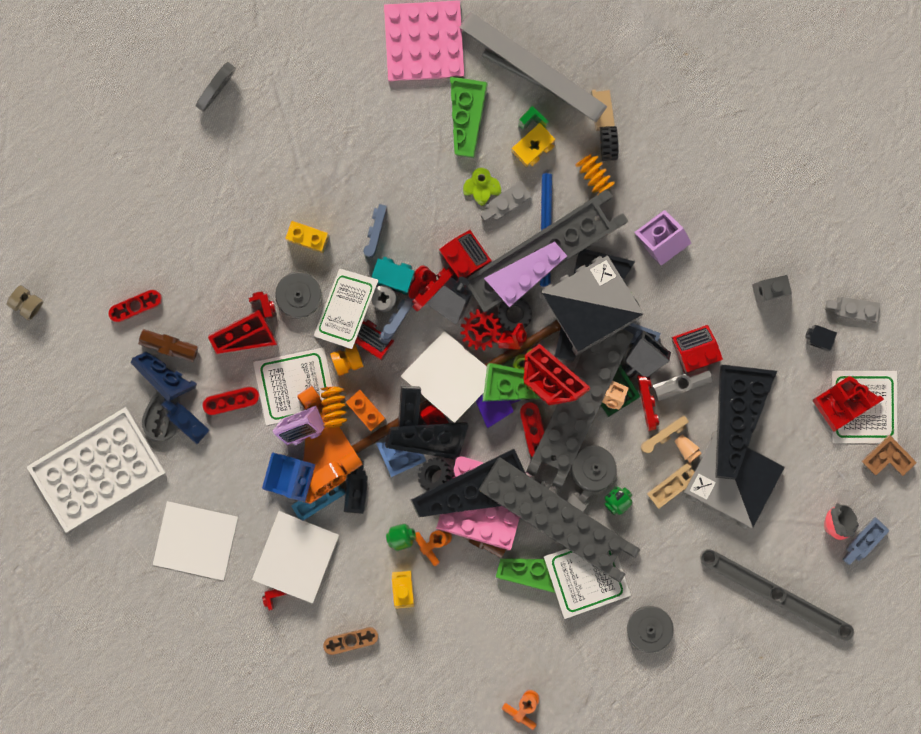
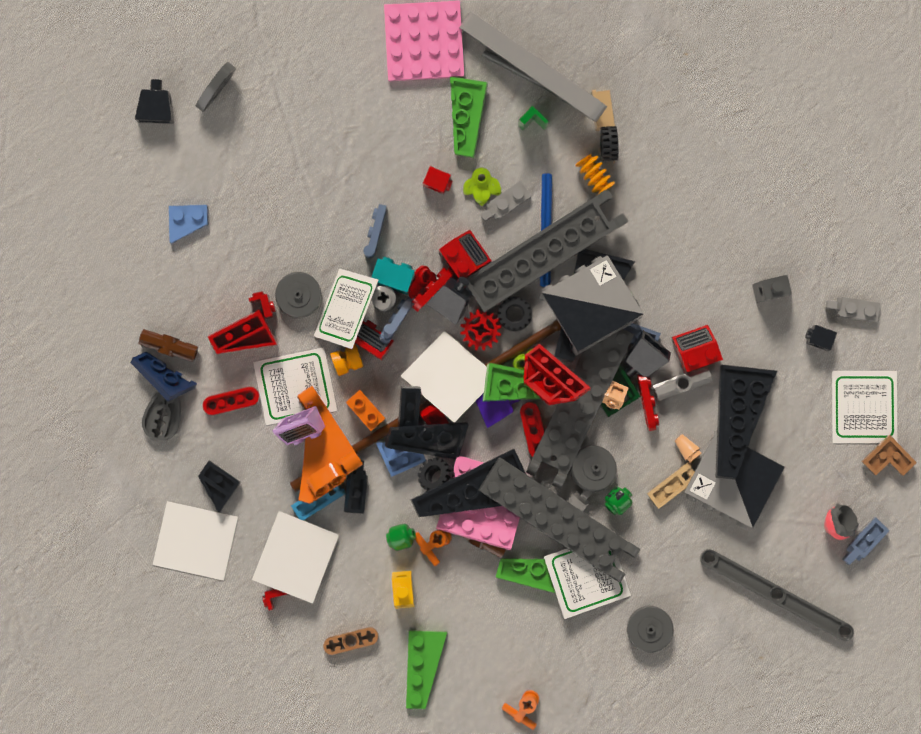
(24, 302): dark tan wheel -> none
(96, 469): white plate -> none
(124, 316): red beam -> none
(155, 105): none -> black torso
(185, 421): dark blue hinge -> none
(186, 220): none -> medium blue wing
(218, 484): none -> black wing
(288, 476): blue panel -> none
(307, 237): yellow brick -> none
(334, 406): light orange piece -> none
(423, 660): none -> bright green wing
(437, 180): none -> red brick
(513, 339): red bracket -> none
(525, 273): lavender wing -> none
(536, 135): yellow brick -> none
(663, 237): lavender slope -> none
(663, 435): tan plate -> none
(845, 402): red slope -> none

